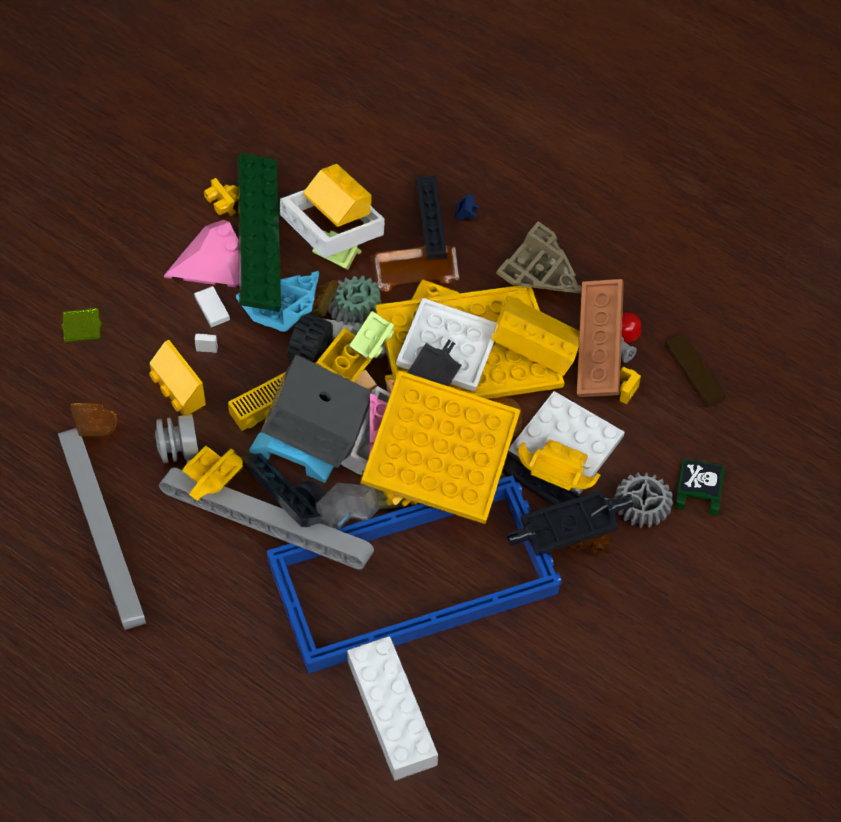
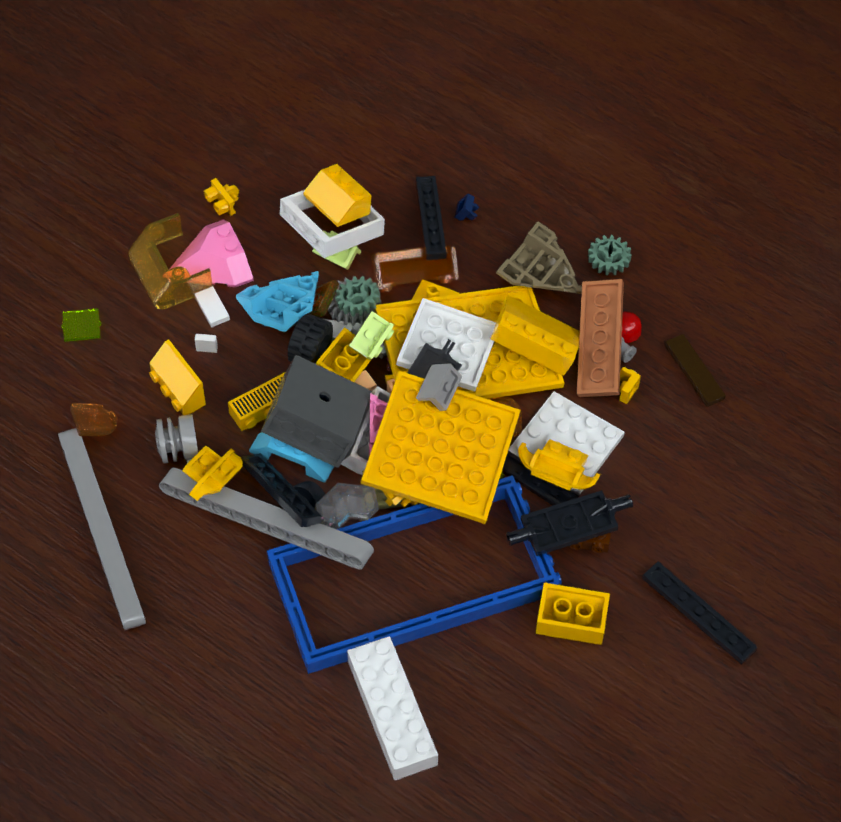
(164, 285): none -> clear yellow windscreen
(258, 233): dark green plate -> none
(439, 385): none -> light grey panel
(572, 613): none -> yellow slope
(600, 251): none -> sand green gear
(656, 498): light grey gear -> none
(699, 612): none -> black plate
(700, 481): flag -> none

